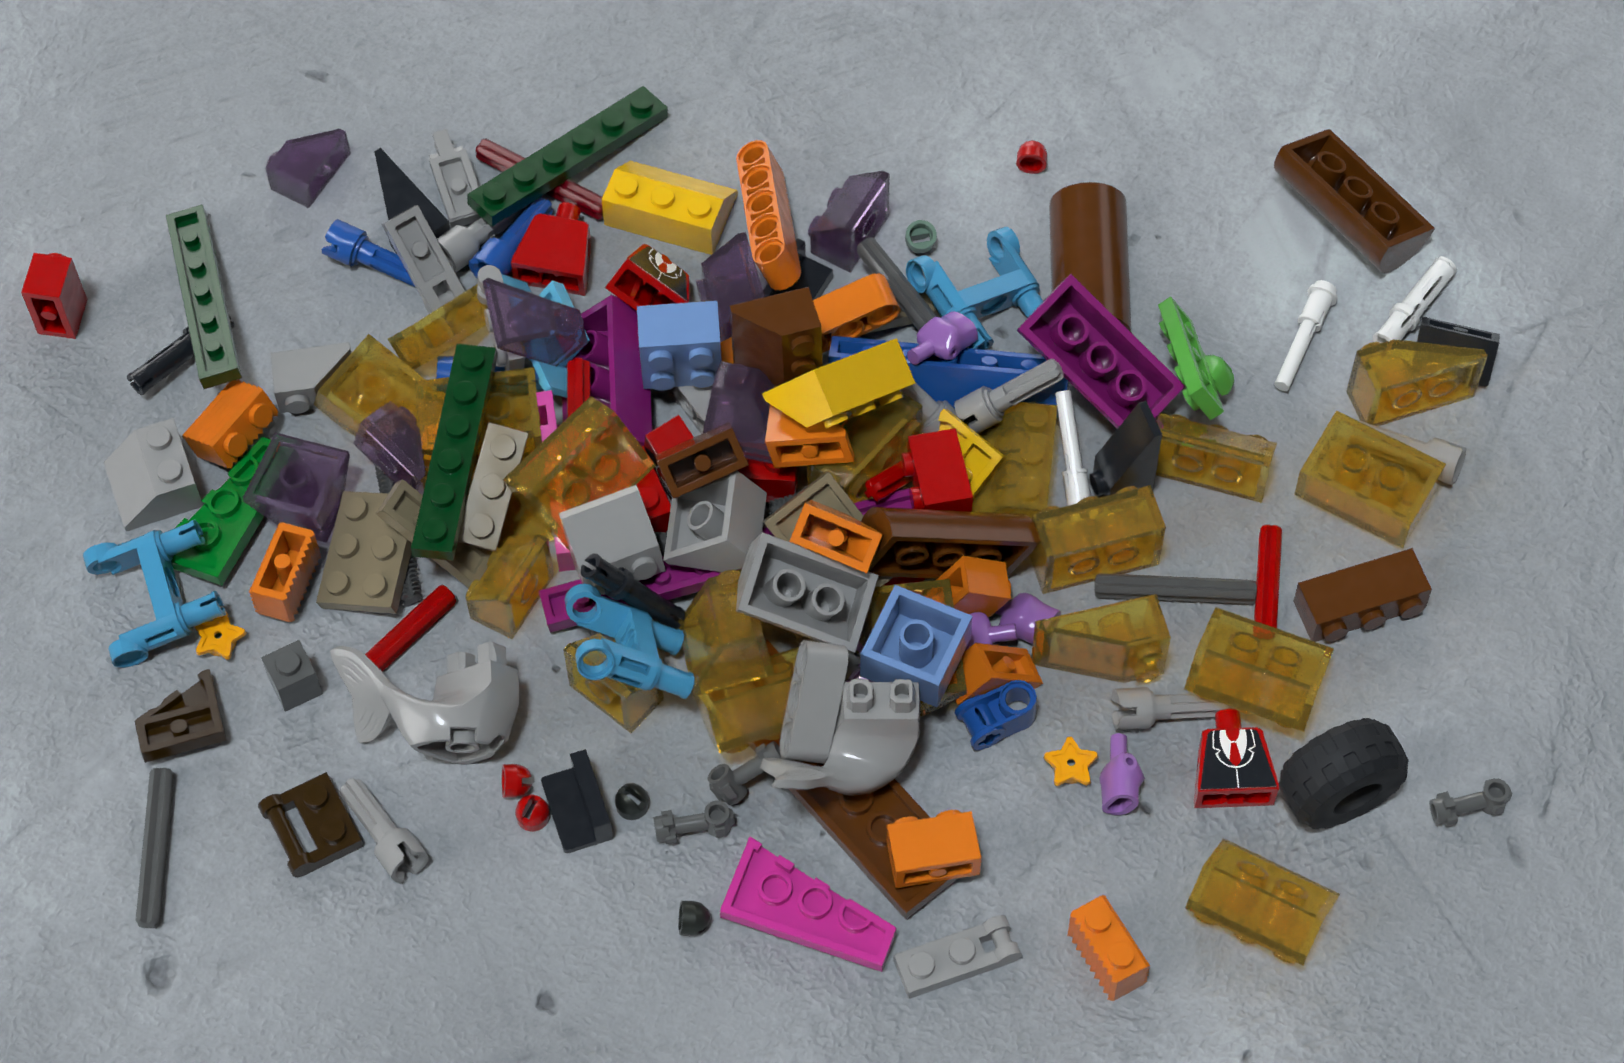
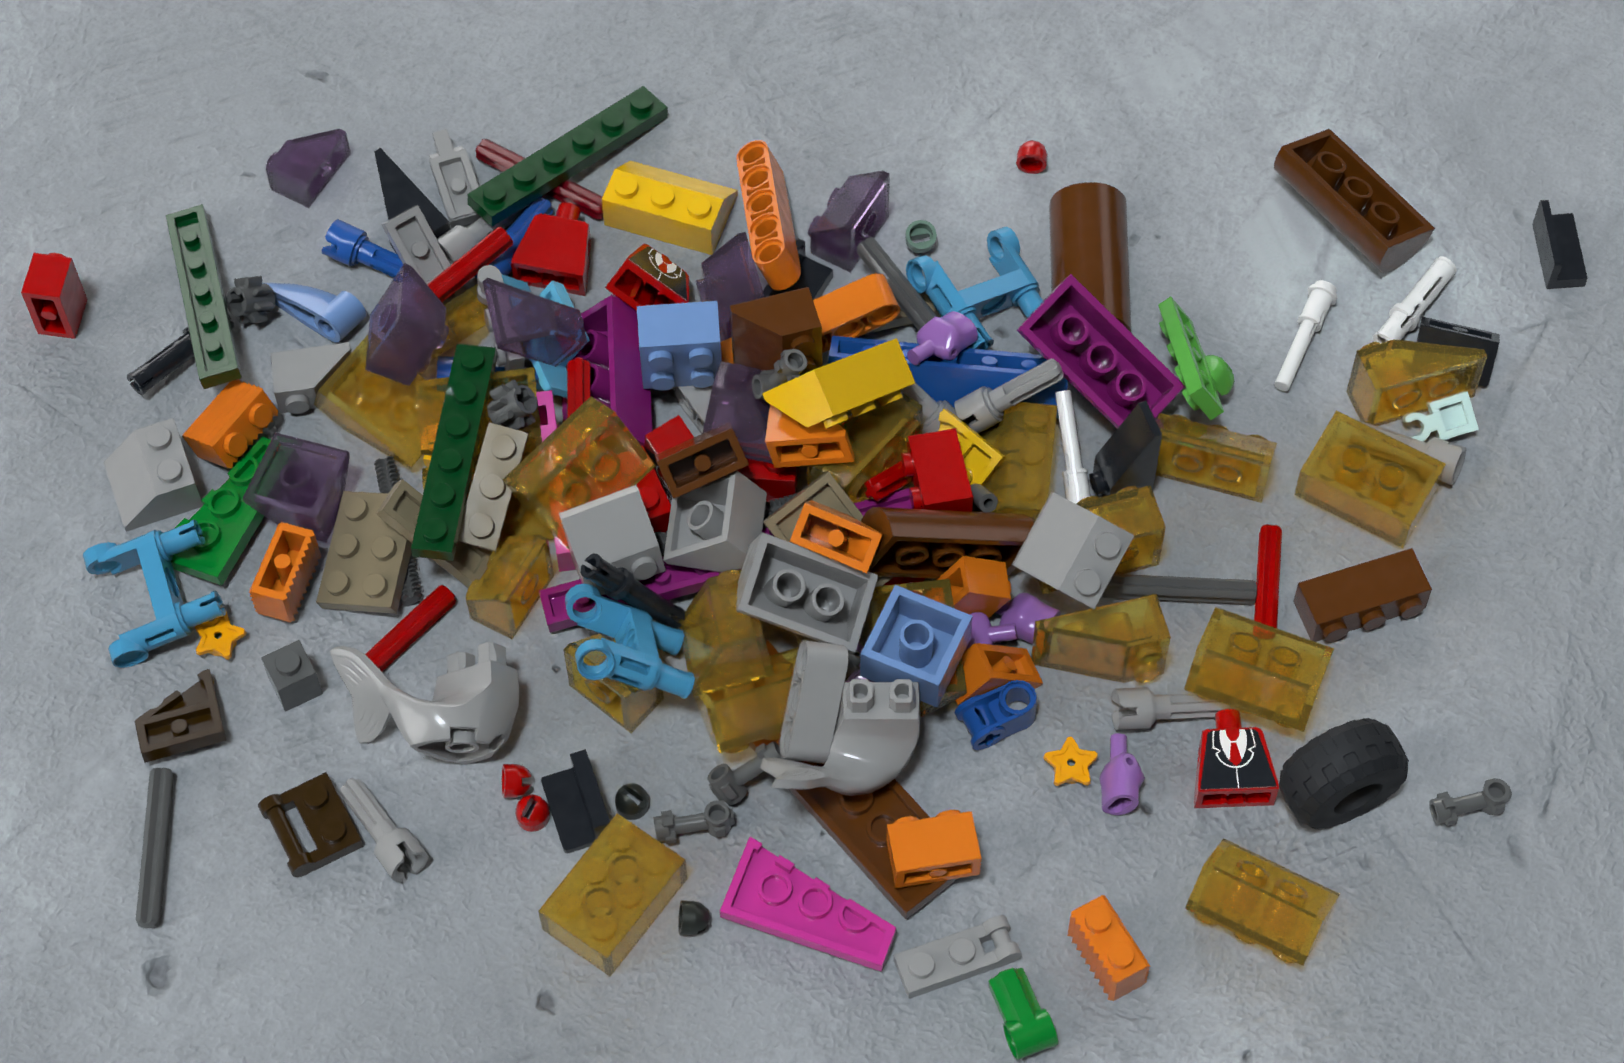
(250, 299): none -> dark grey gear
(320, 310): none -> medium blue piece
(393, 444): clear purple slope -> none
(405, 328): none -> clear purple slope
(470, 263): none -> red axle
(512, 405): none -> dark grey gear
(613, 894): none -> clear yellow brick
(787, 368): none -> dark grey bar
(983, 499): none -> dark grey arm
(1025, 1024): none -> green piece
(1073, 550): none -> light grey slope
(1446, 416): none -> light aqua plate
(1558, 248): none -> black panel

